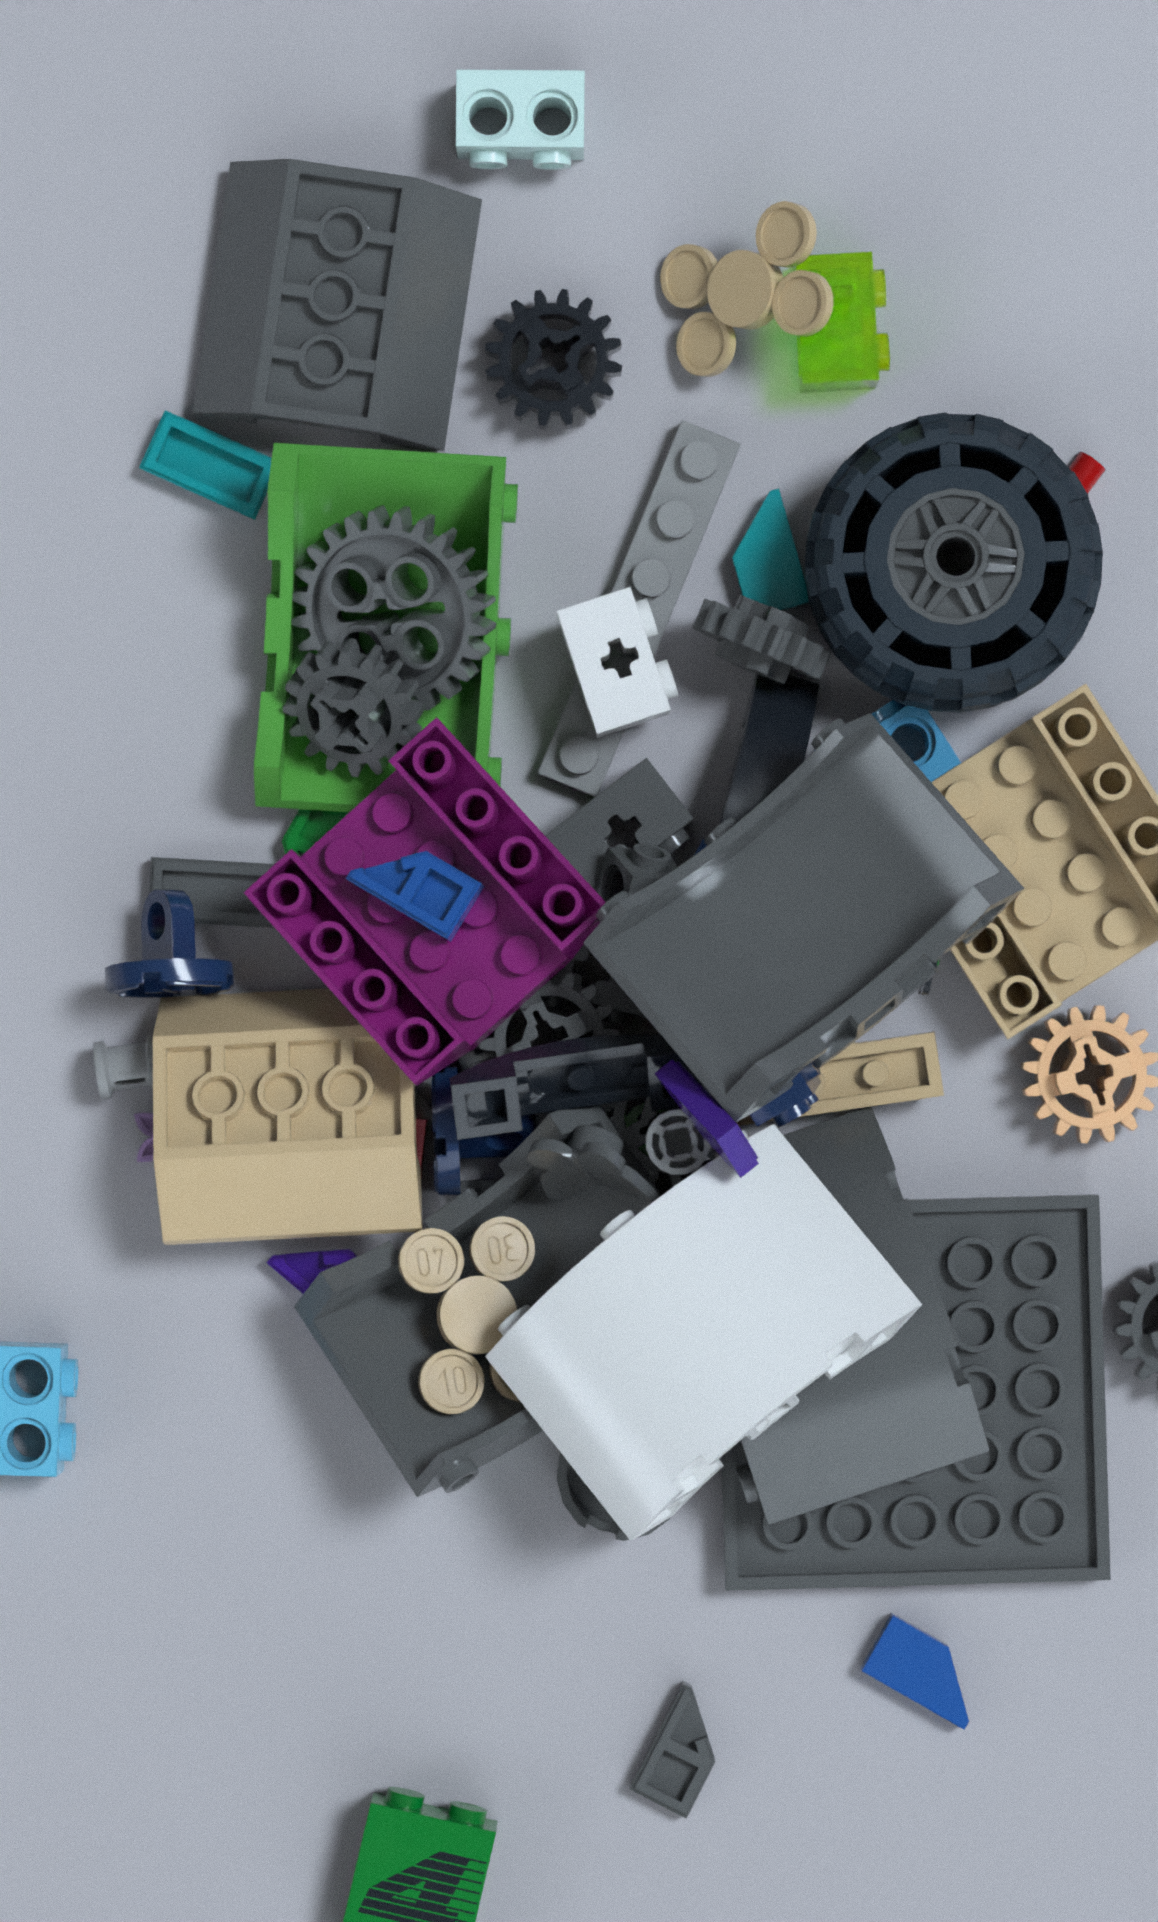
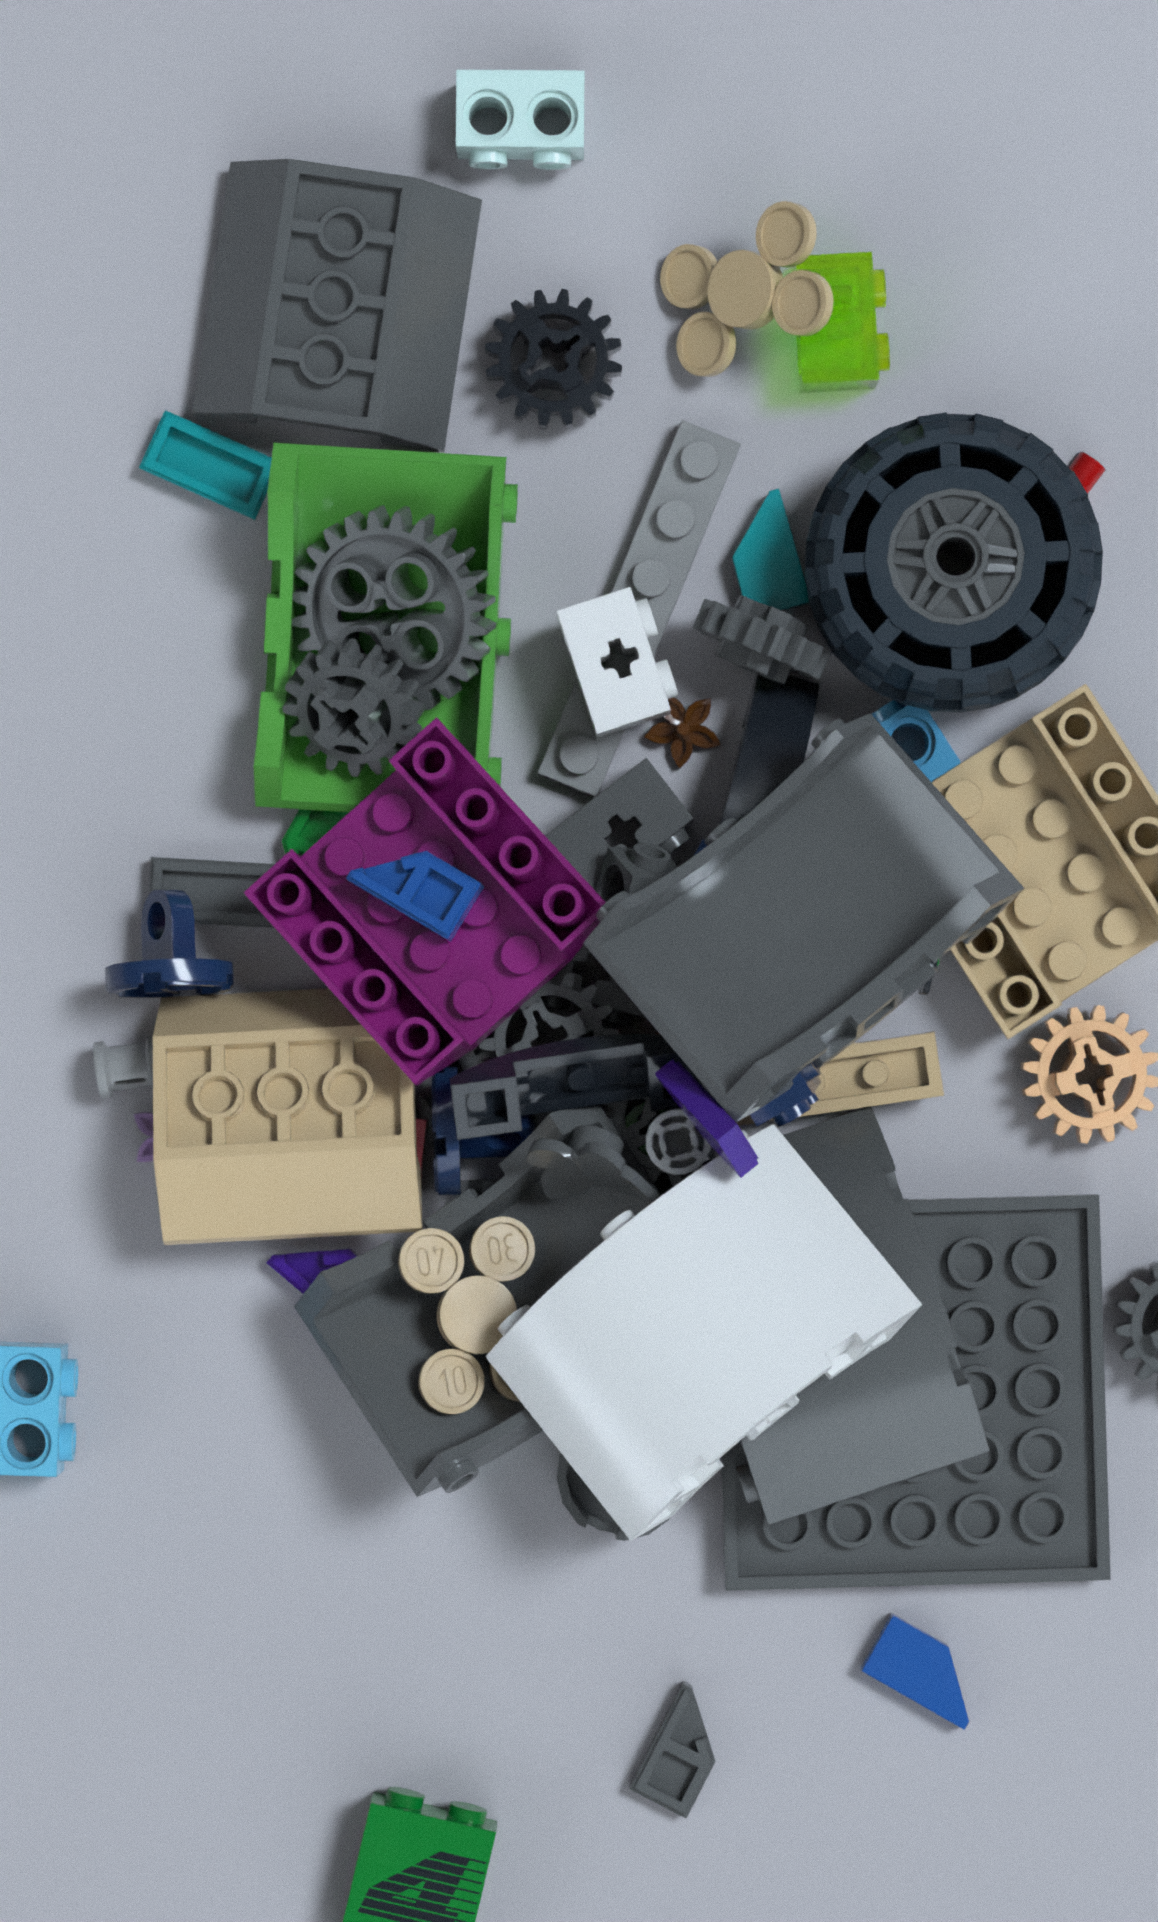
(684, 729): none -> reddish brown plant

